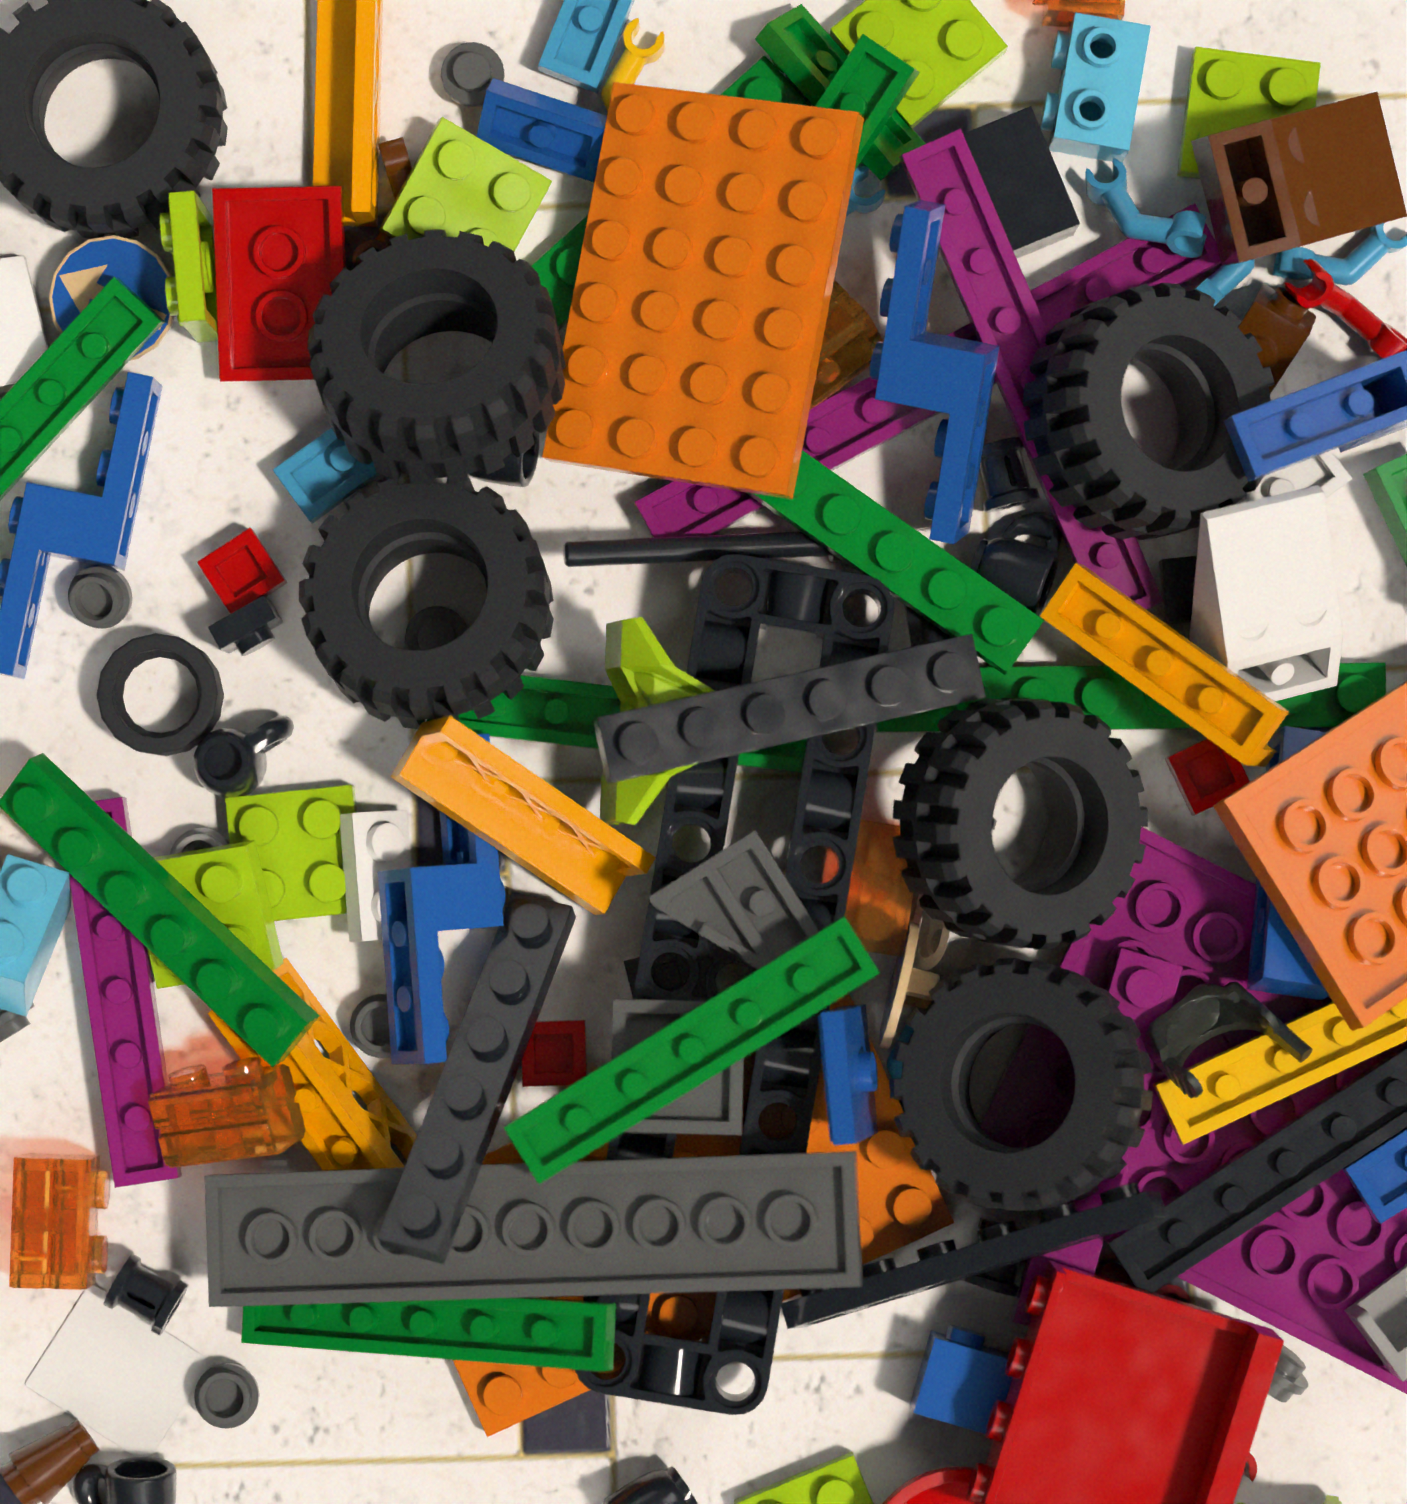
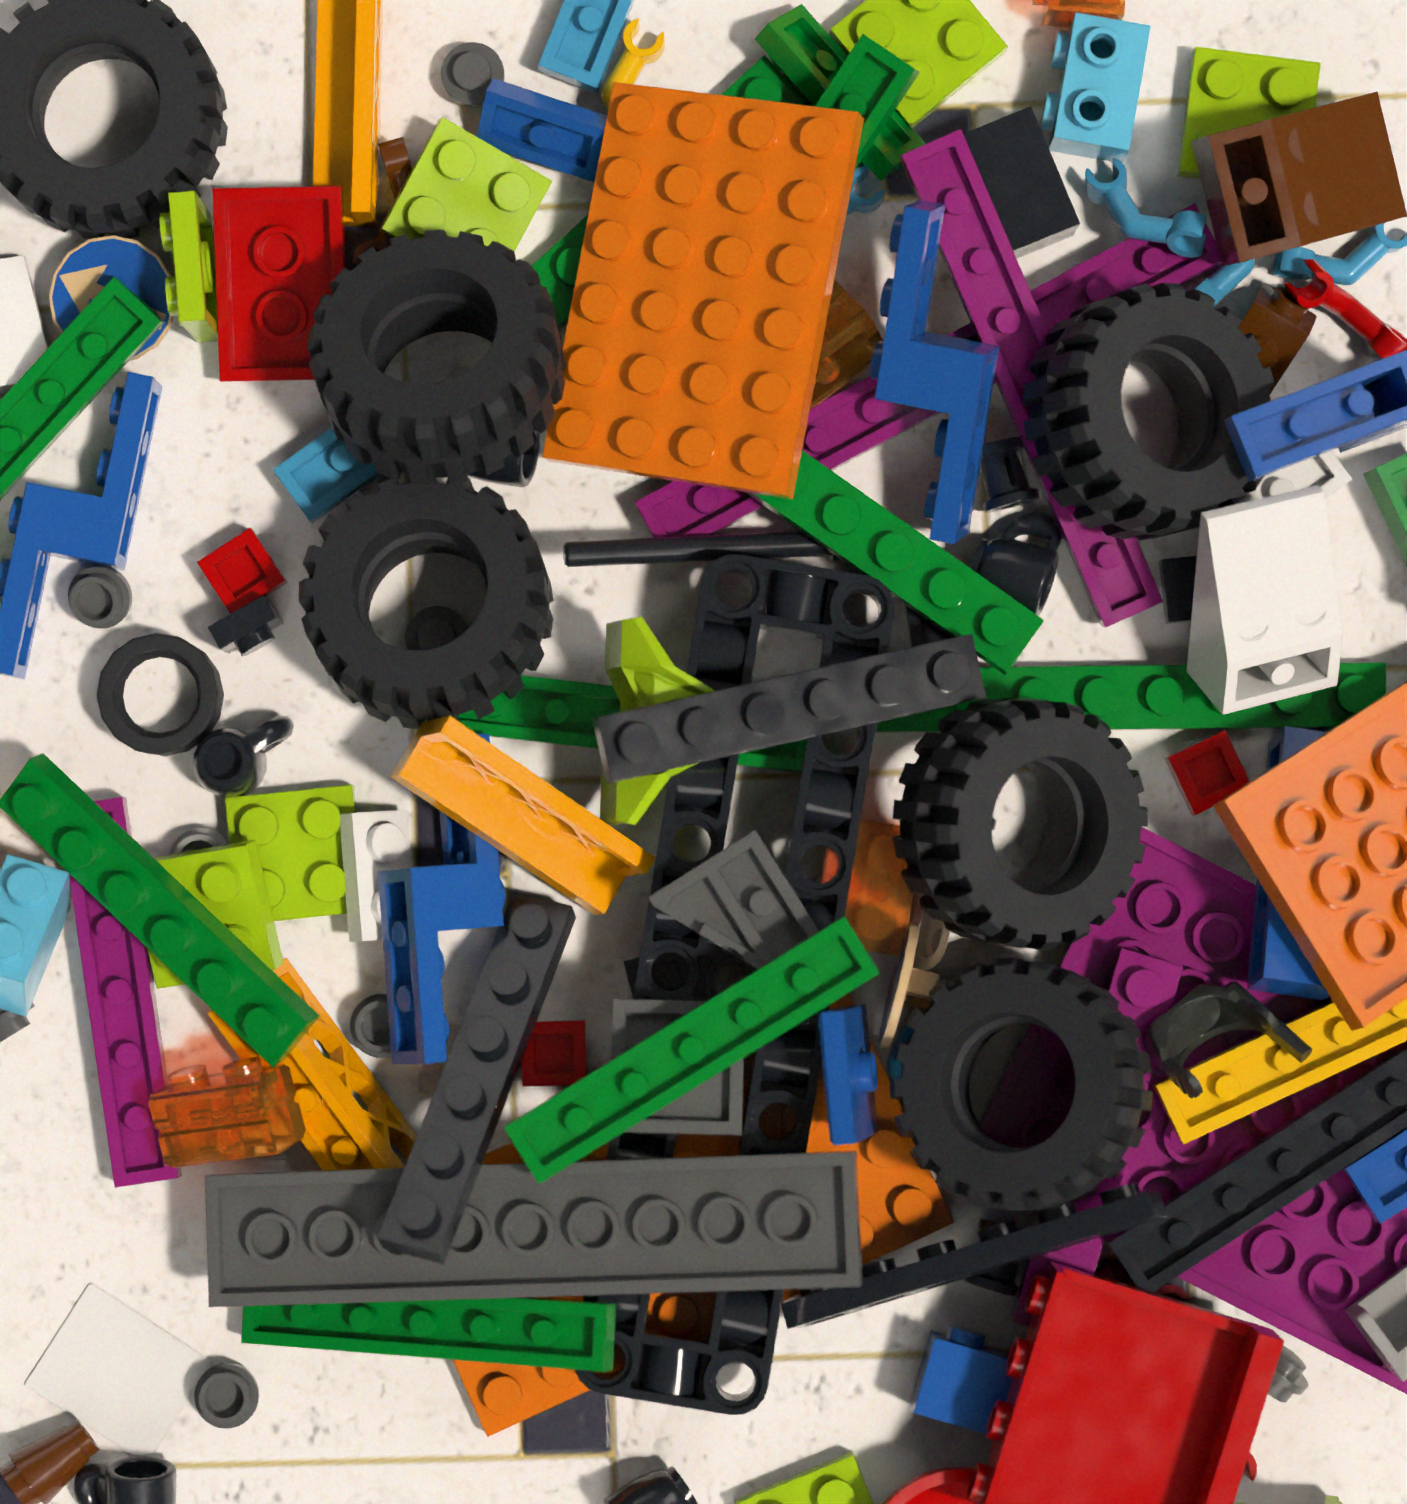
(57, 1221): clear orange brick -> none
(145, 1294): black bush -> none
(1165, 665): light orange fence -> none

